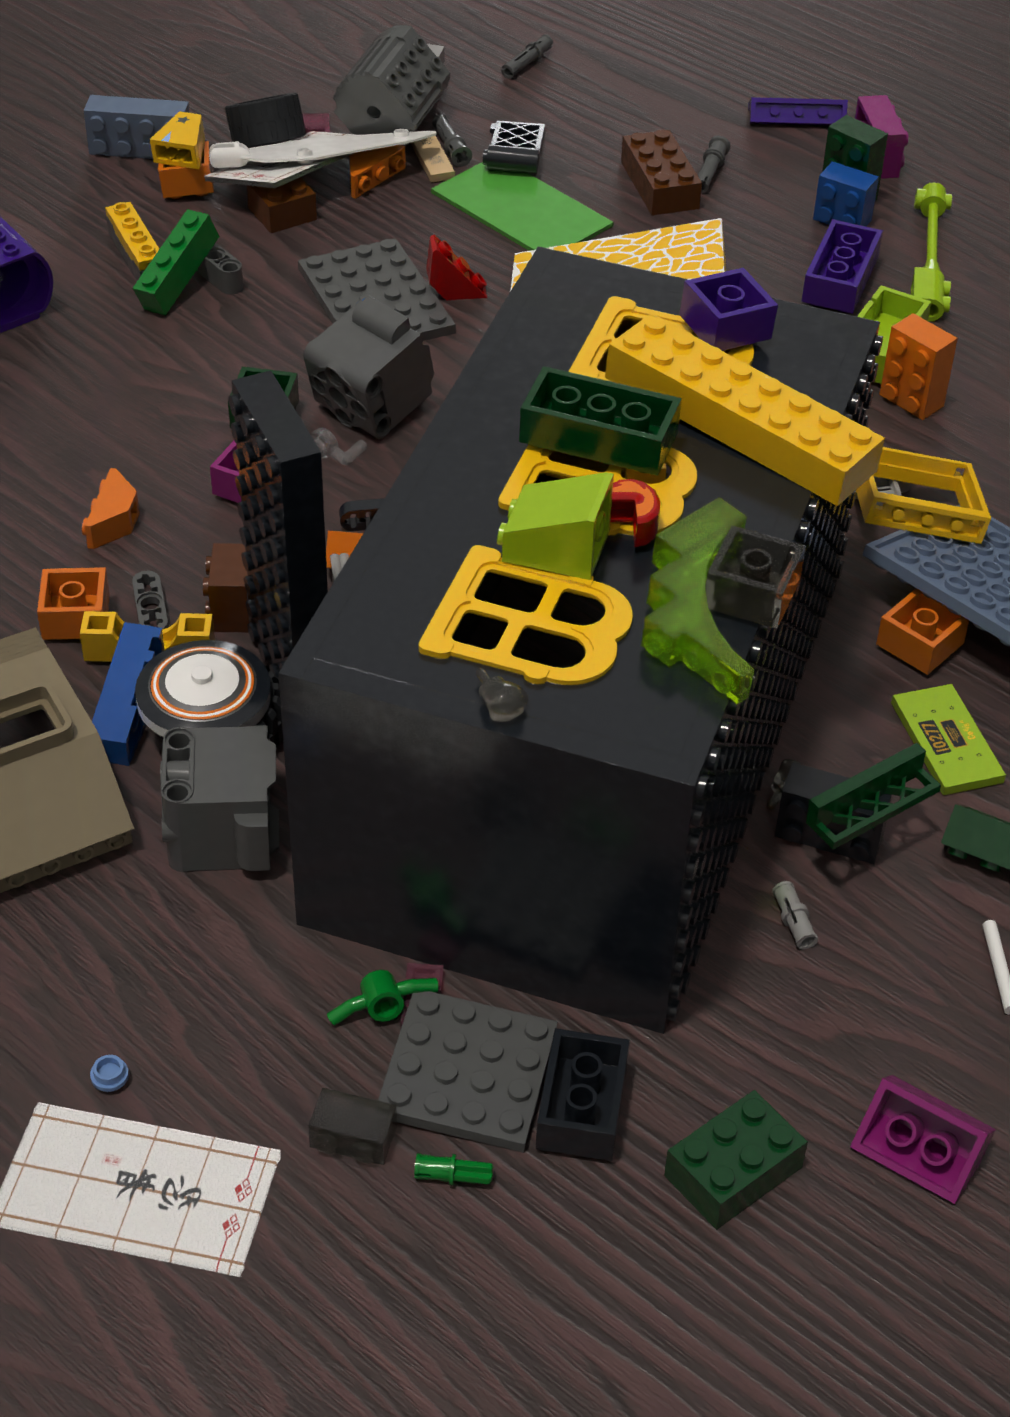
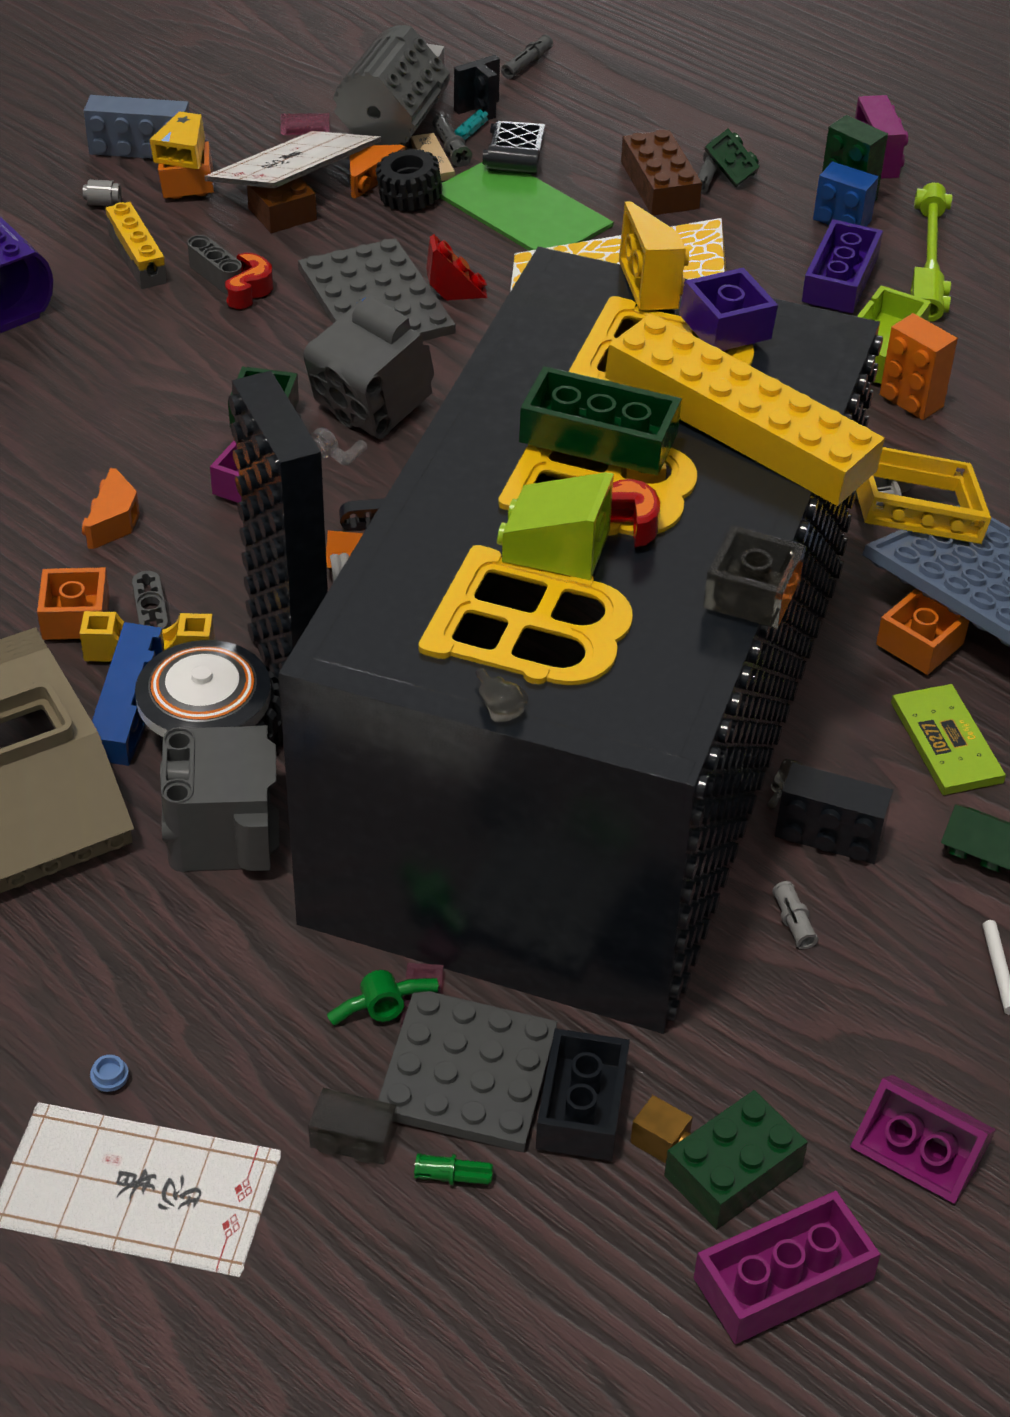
(102, 192): none -> light grey brick
(176, 262): green brick -> none
(226, 588): reddish brown brick -> none
(252, 283): none -> red animal
(266, 120): black tyre -> none
(308, 149): white wing -> none
(409, 179): none -> black tyre
(472, 124): none -> teal axle
(477, 86): none -> black bracket
(652, 259): none -> yellow slope
(659, 1128): none -> pearl gold brick
(681, 619): clear neon green arch -> none
(732, 157): none -> dark green bracket
(786, 1266): none -> magenta brick
(796, 111): dark purple fence -> none
(864, 793): dark green fence -> none

